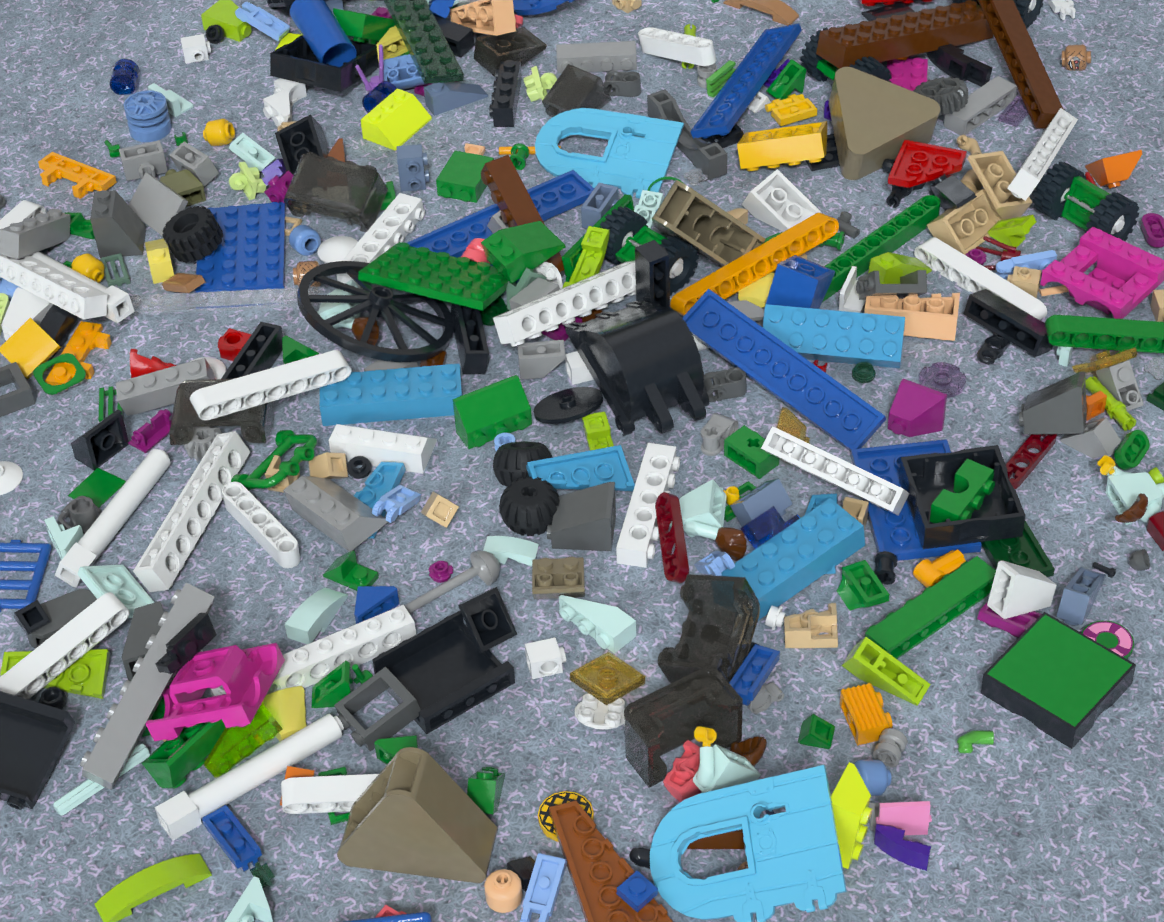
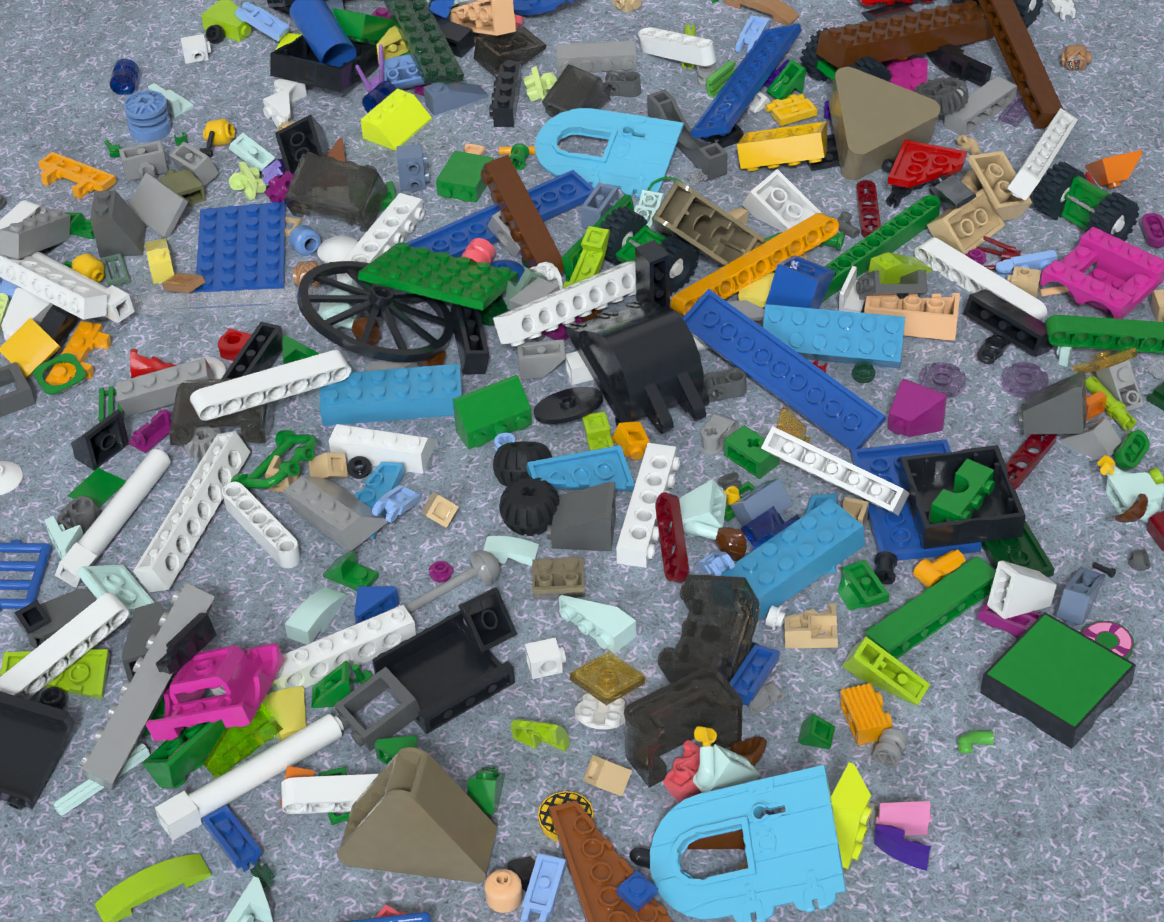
(192, 234): black tyre -> none
(209, 151): none -> black hand
(521, 247): green slope -> none
(534, 732): none -> lime slope
(607, 775): none -> tan panel
(633, 443): none -> light orange brick
(729, 480): none -> dark grey bush
(751, 32): none -> light blue hinge
(867, 209): none -> dark red beam
(874, 775): medium blue head -> none
(1012, 230): lime slope -> none
(1023, 379): none -> clear purple tile

